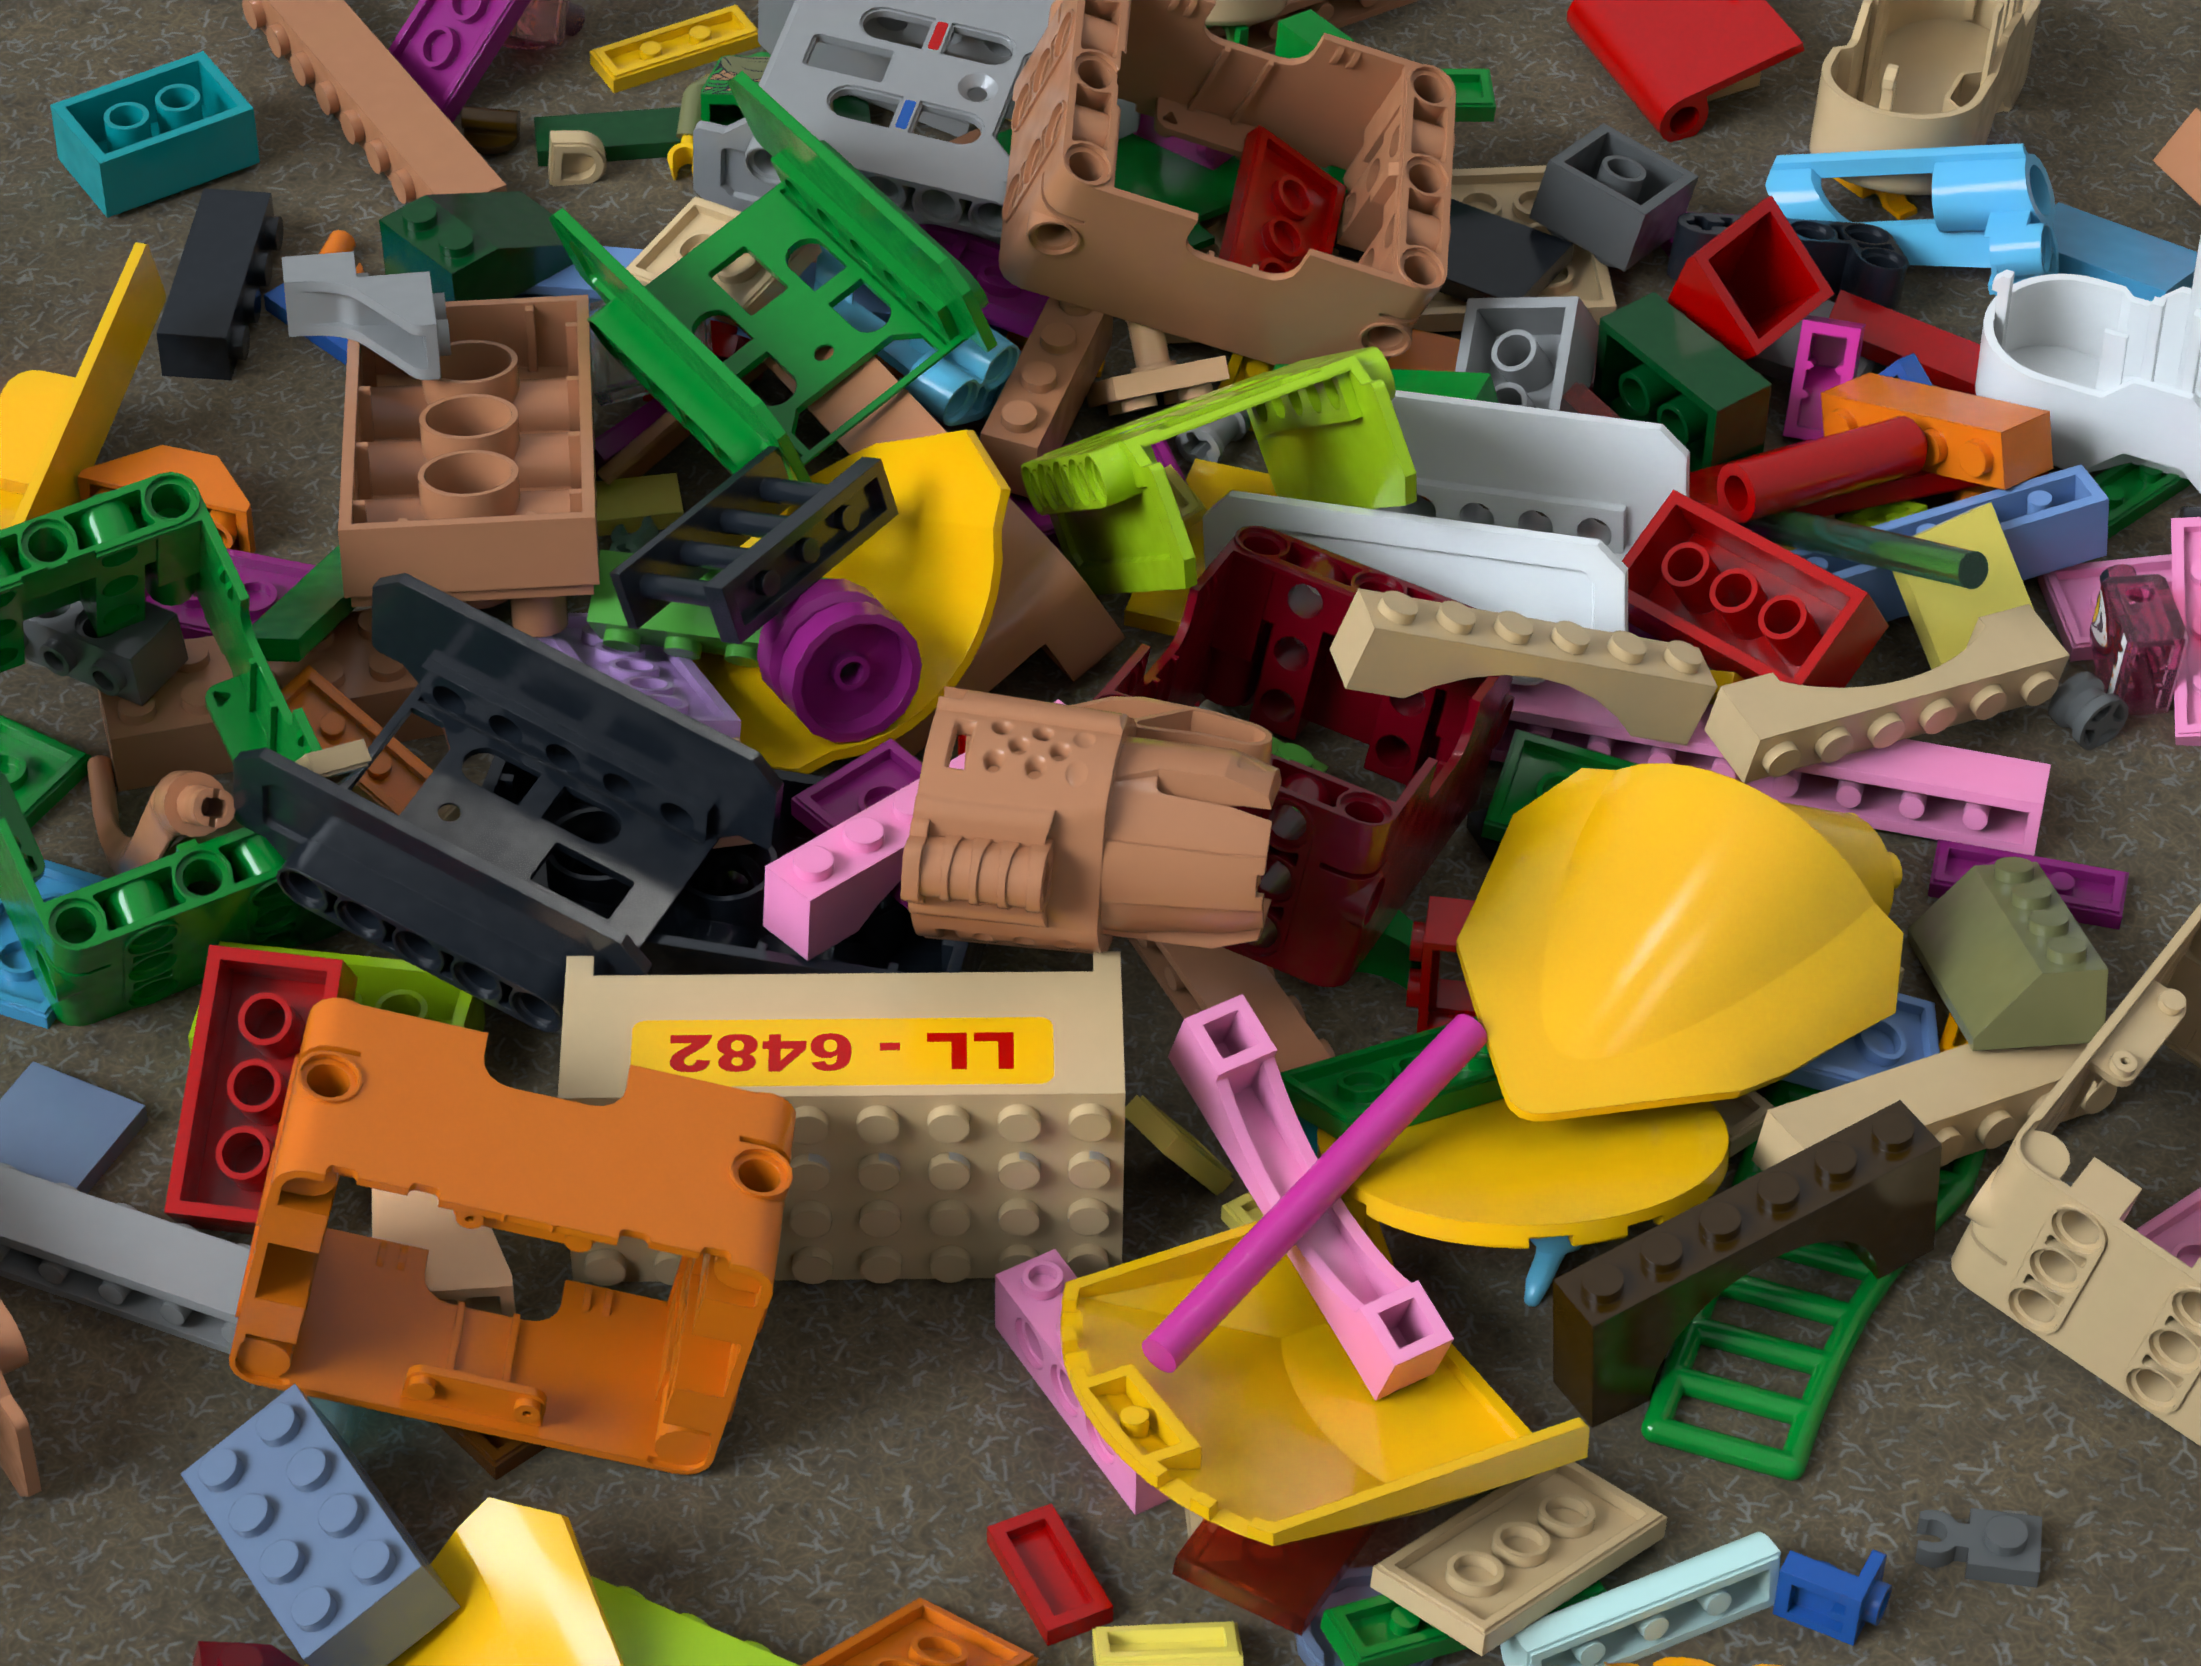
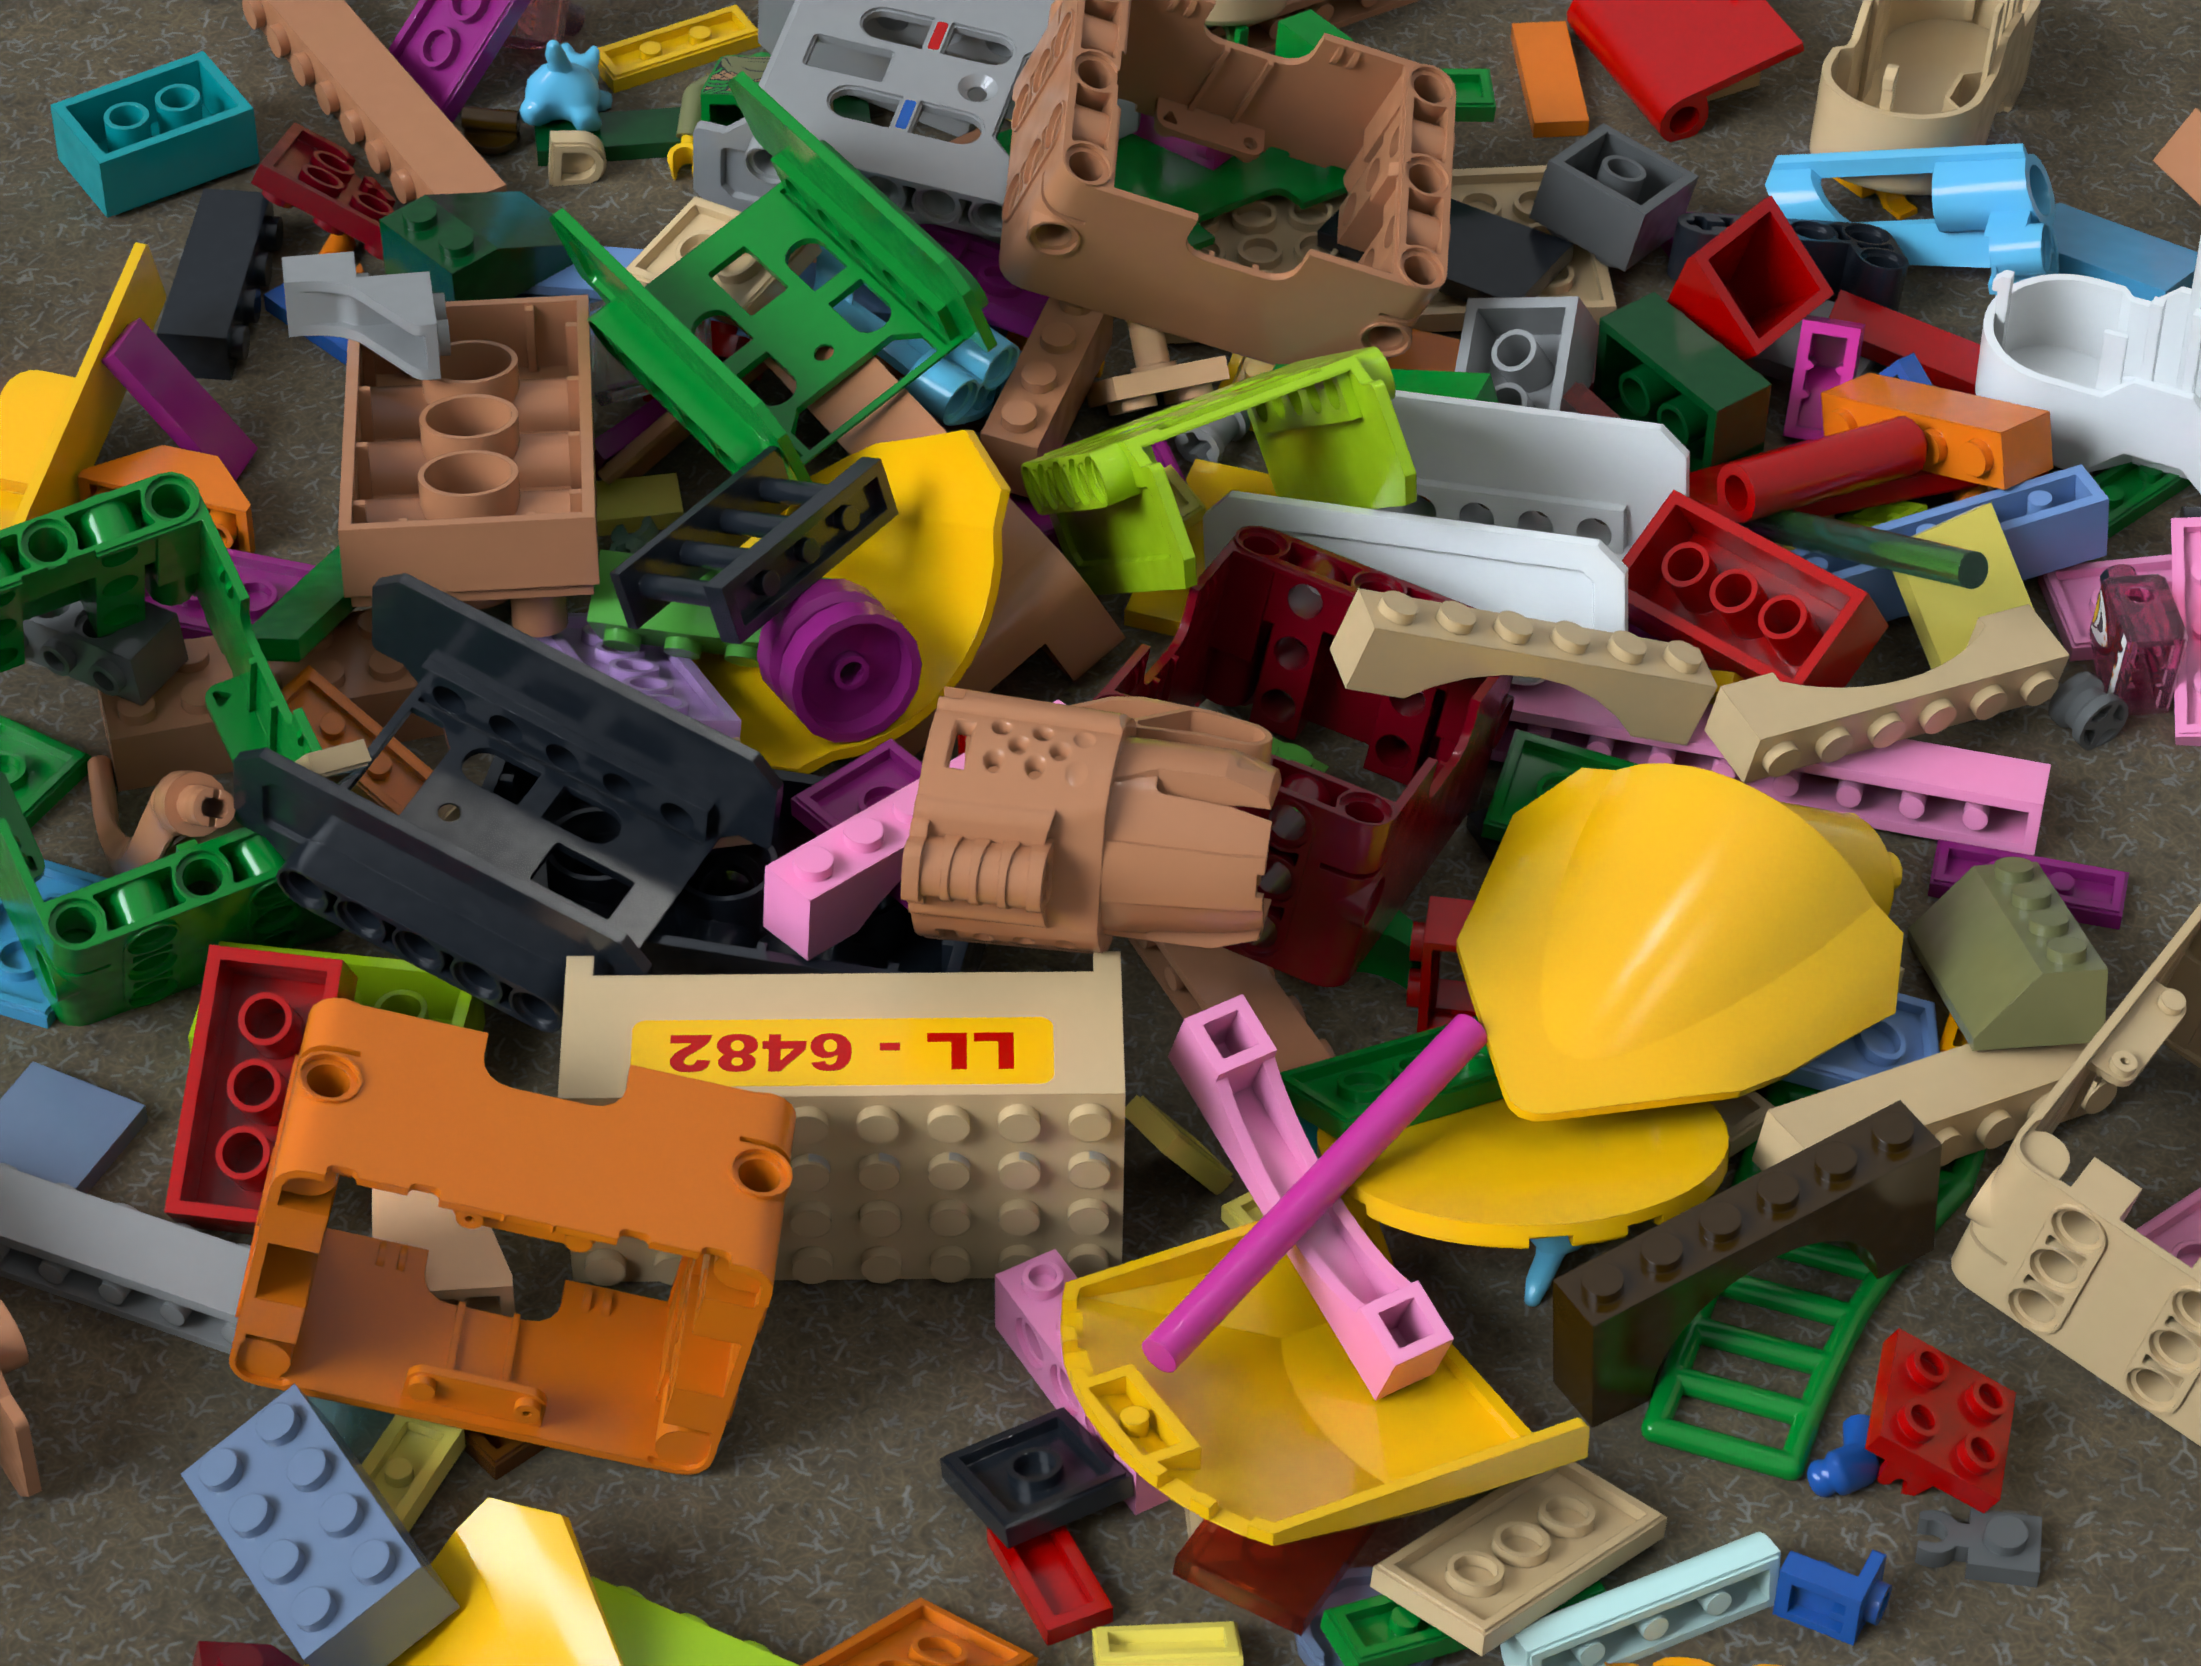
(176, 398): none -> magenta tile
(321, 181): none -> dark red plate
(412, 1463): none -> light yellow plate
(566, 89): none -> medium azure animal
(1036, 1477): none -> black tile
(1279, 206): red tile -> none
(1549, 79): none -> orange tile
(1848, 1466): none -> blue arm
(1939, 1423): none -> red plate

